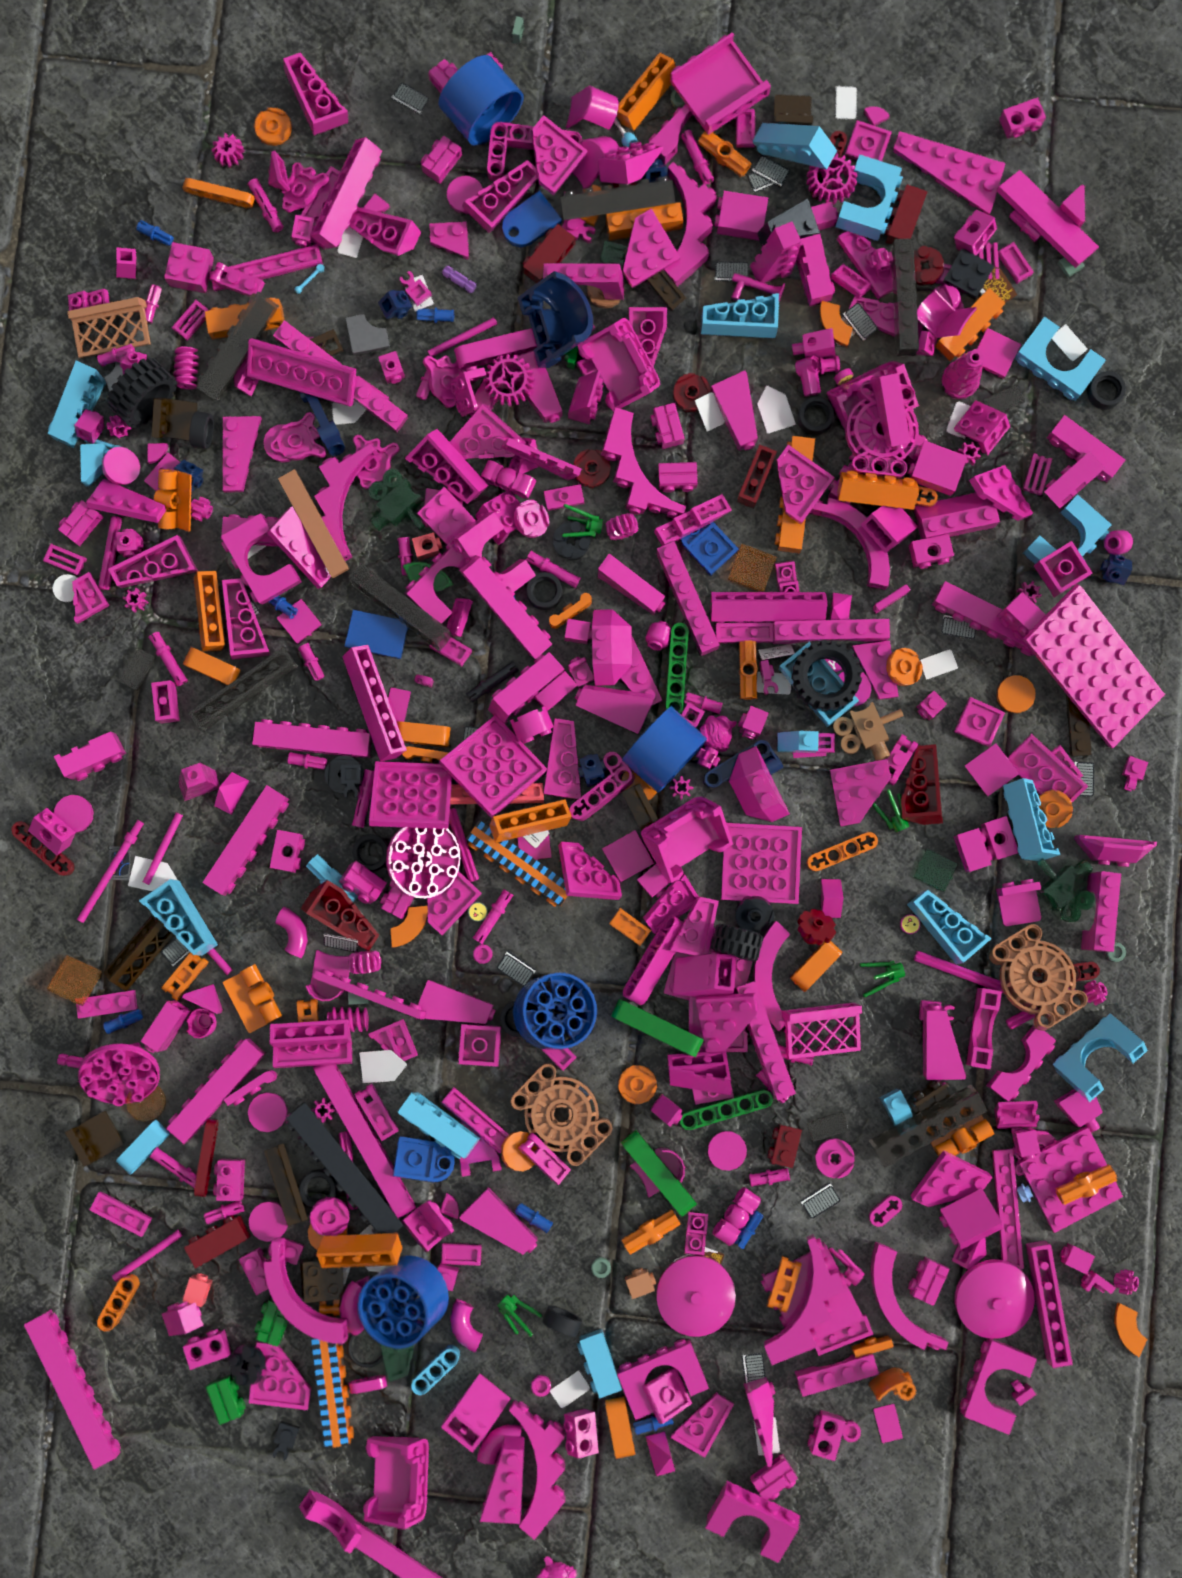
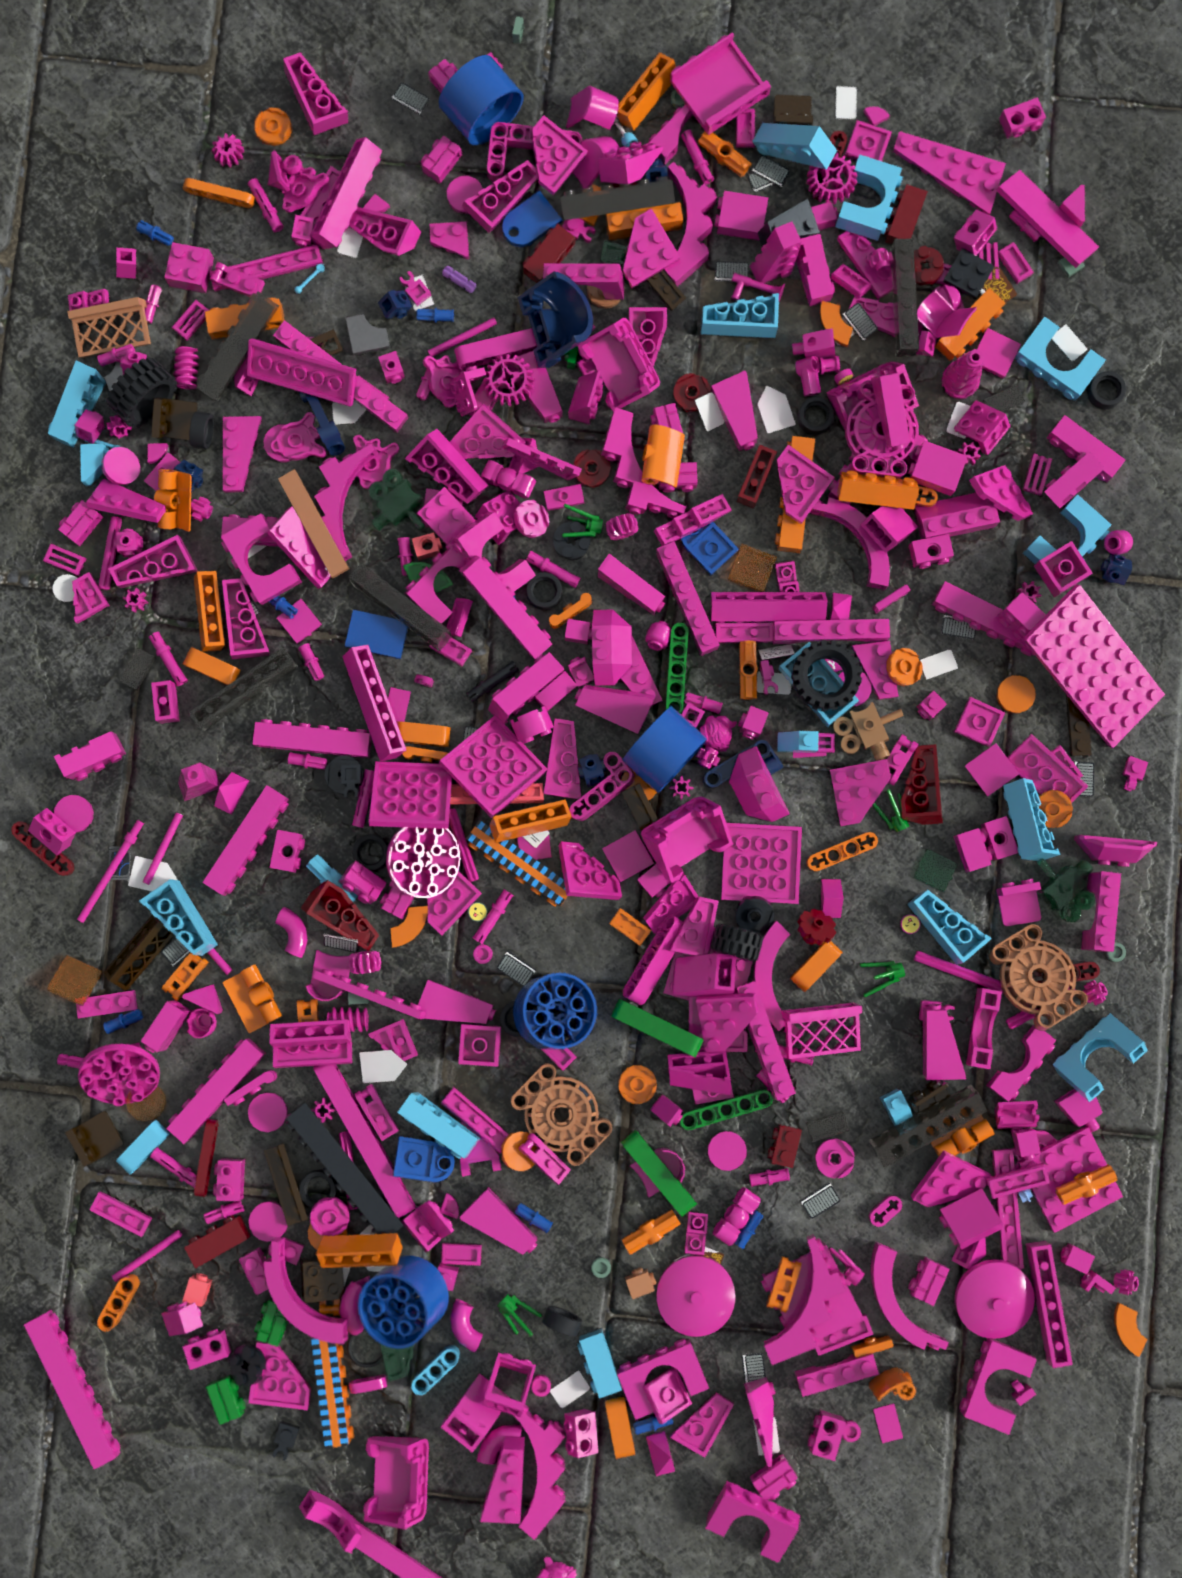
(292, 164): none -> dark pink tile
(503, 1403): none -> dark pink window
(662, 456): none -> orange panel
(1018, 1180): none -> dark pink tile

